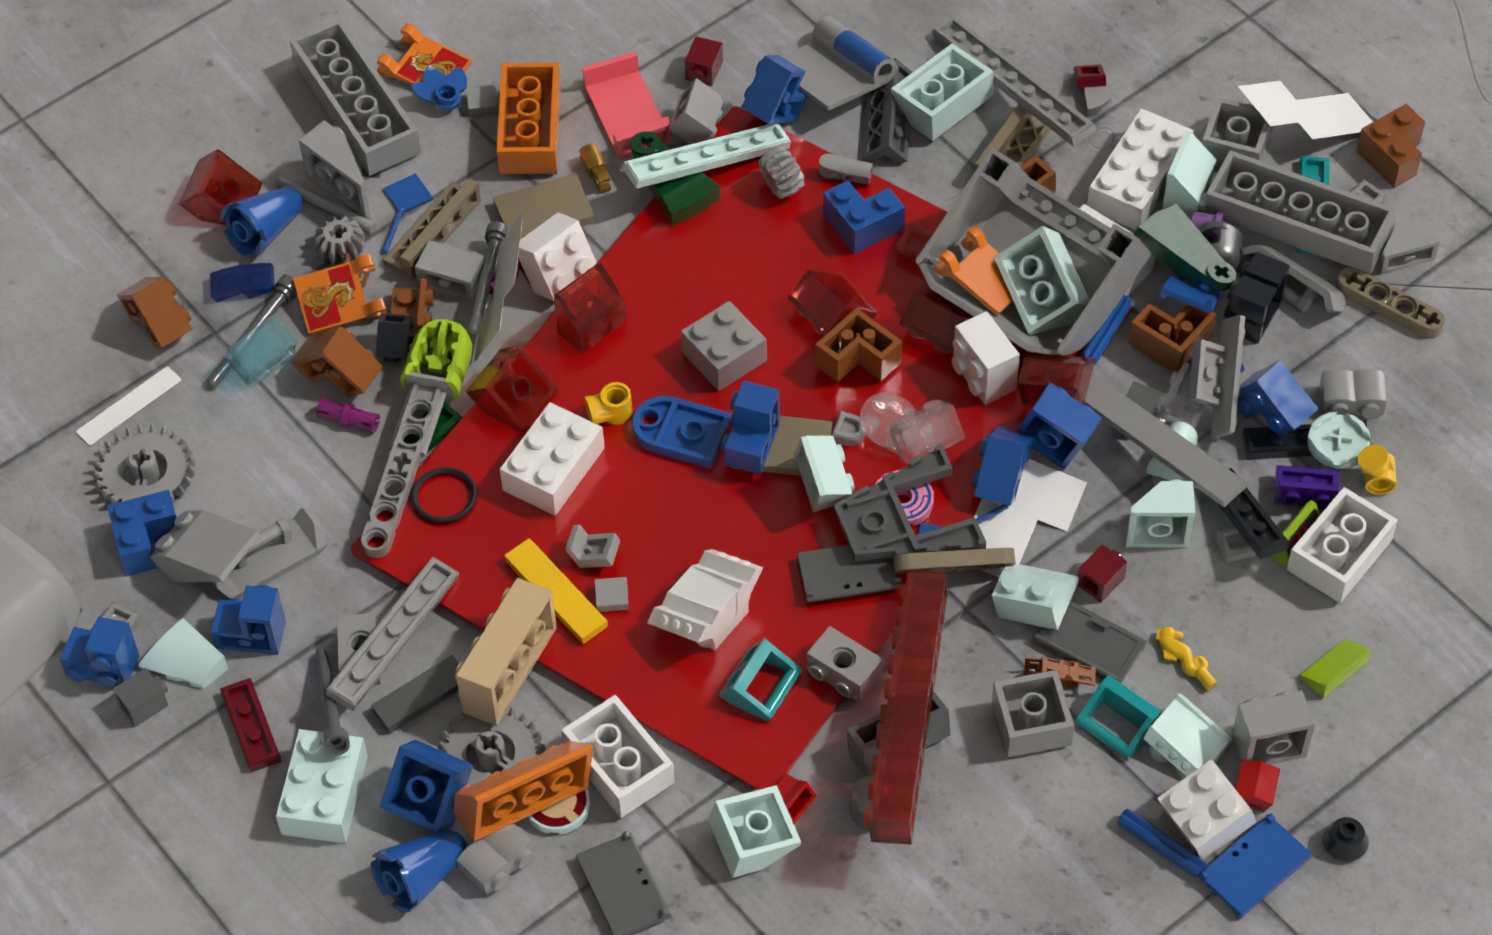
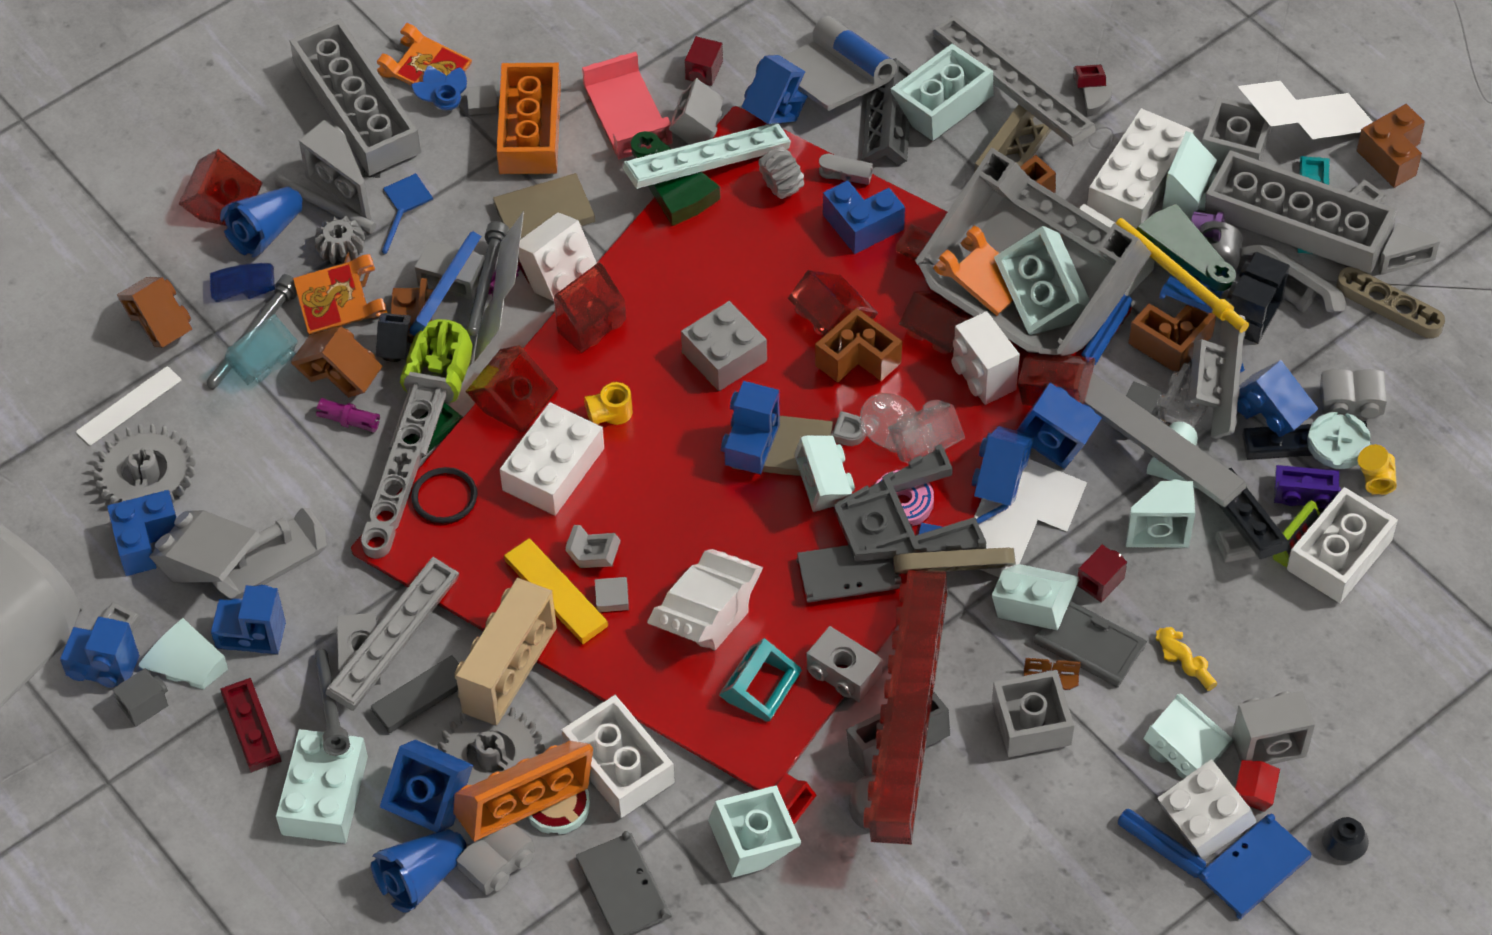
(441, 227): dark tan fence -> none
(445, 283): none -> blue tile
(595, 166): pearl gold bar -> none
(681, 429): blue tile -> none
(1074, 670): dark orange piece -> none
(1126, 704): teal tile -> none
(1220, 308): none -> yellow bar
(1335, 667): lime slope -> none

